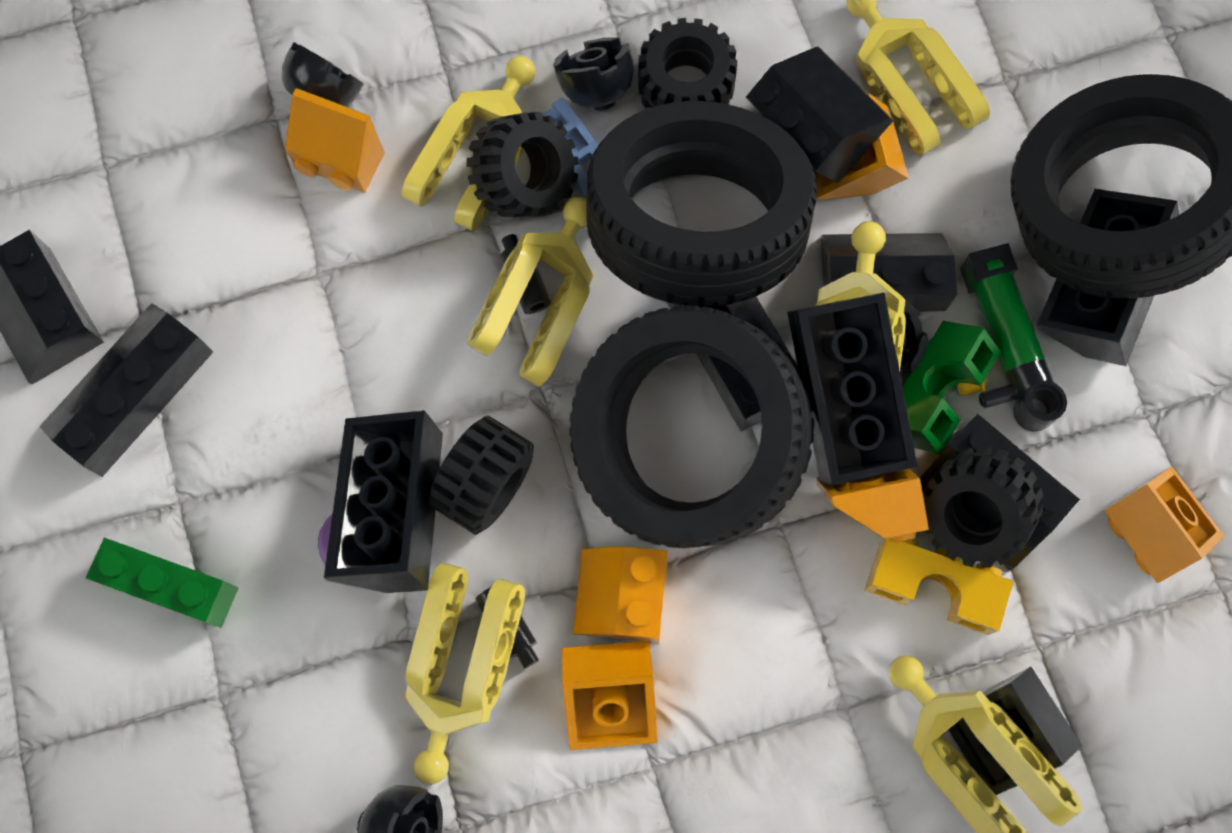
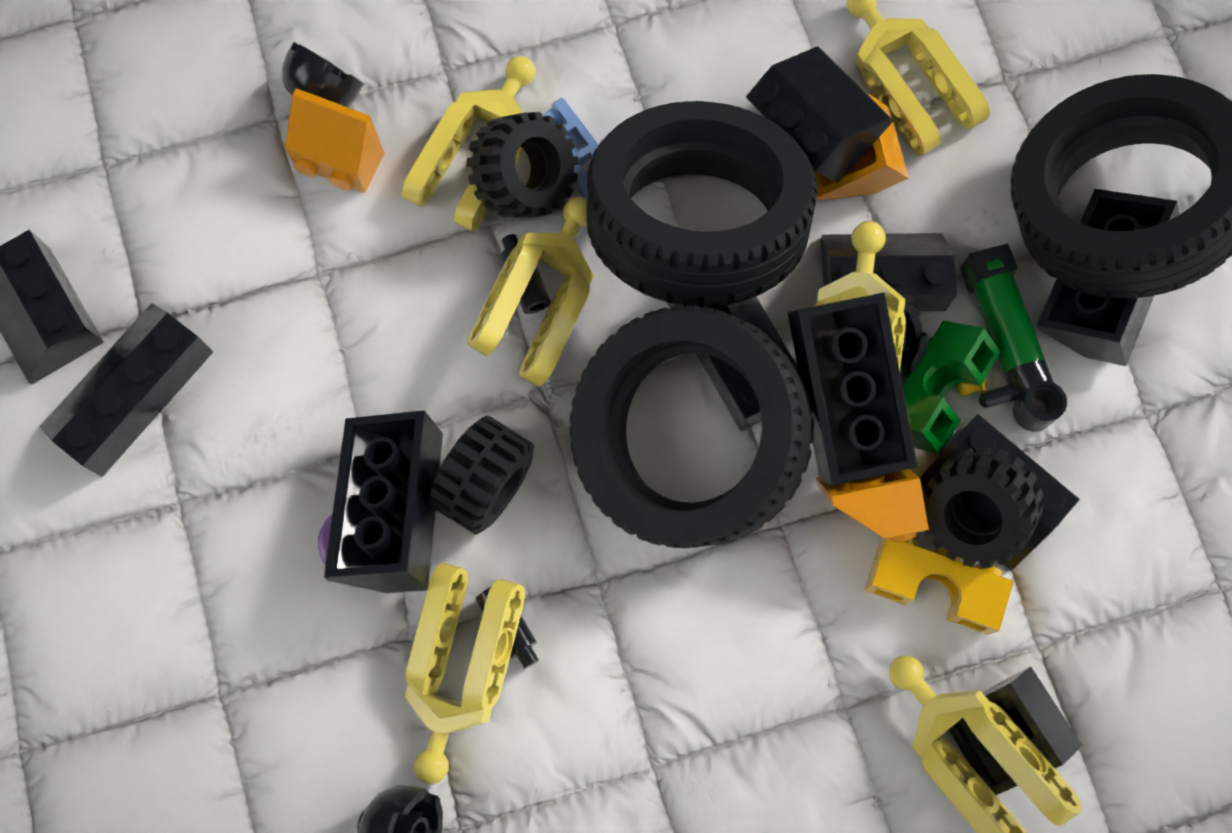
(162, 582): green arch -> none
(596, 74): black cylinder -> none
(609, 695): light orange slope -> none
(620, 593): light orange slope -> none
(686, 46): black tyre -> none
(1164, 525): light orange slope -> none

